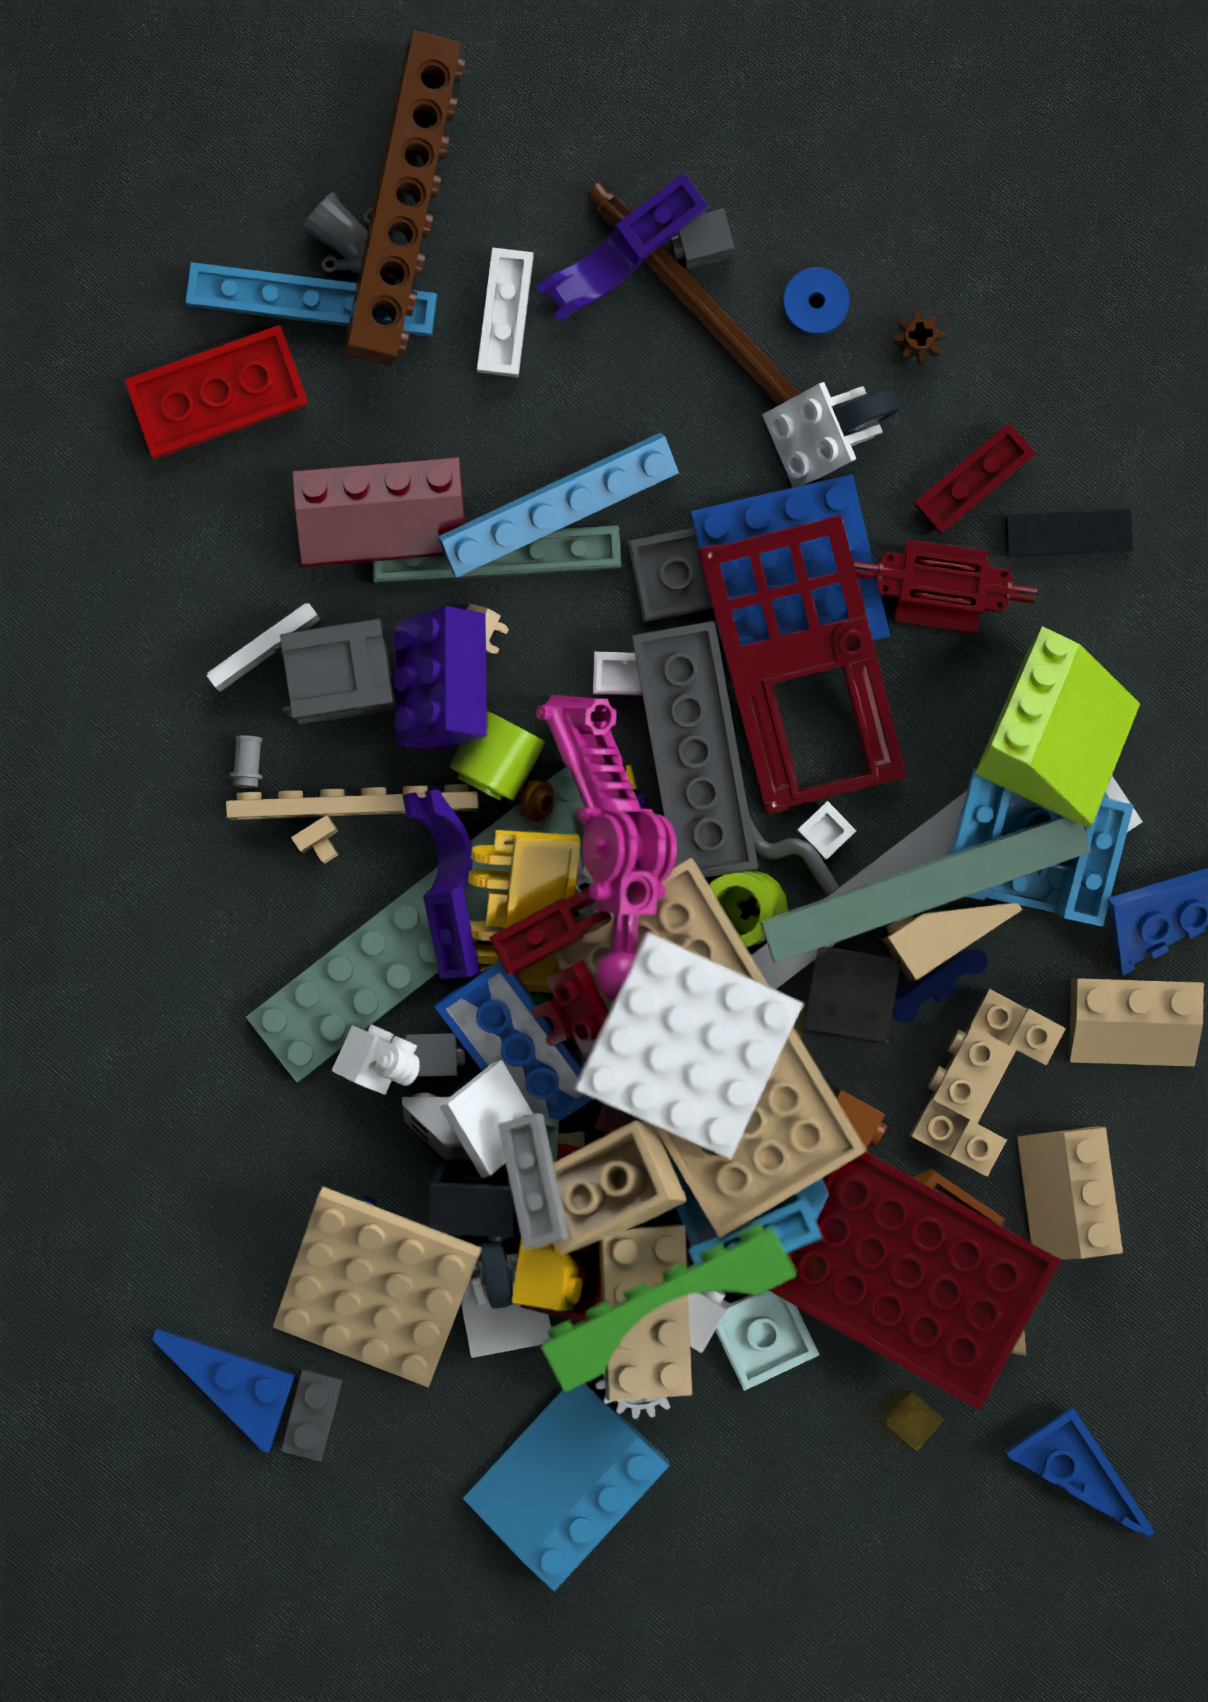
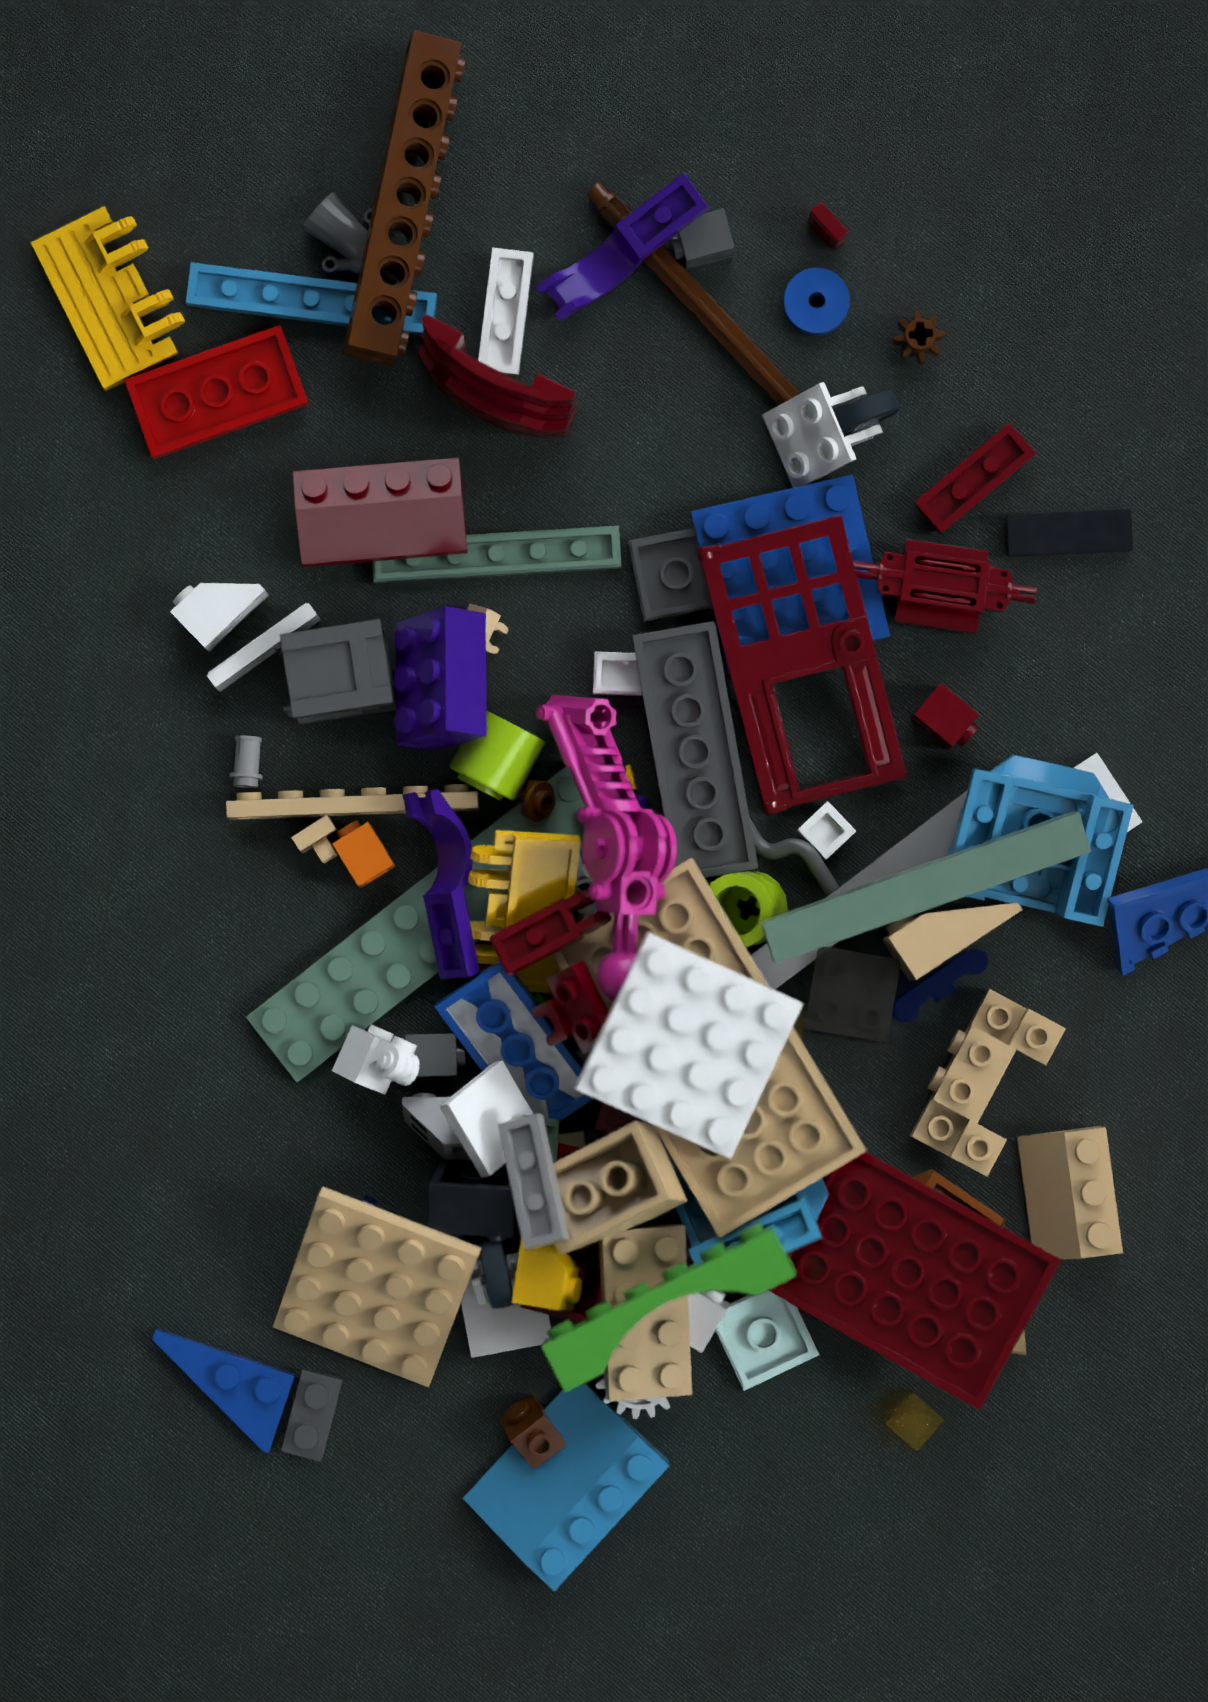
(106, 302): none -> yellow hinge
(216, 609): none -> white slope
(363, 853): none -> orange brick
(489, 395): none -> dark red slope
(532, 1431): none -> reddish brown bracket
(558, 504): dark azure plate -> none
(827, 226): none -> dark red tile
(864, 1118): dark orange brick -> none
(946, 717): none -> dark red brick
(1060, 729): lime slope -> none
(1073, 1460): blue wing -> none
(1135, 1022): tan slope -> none

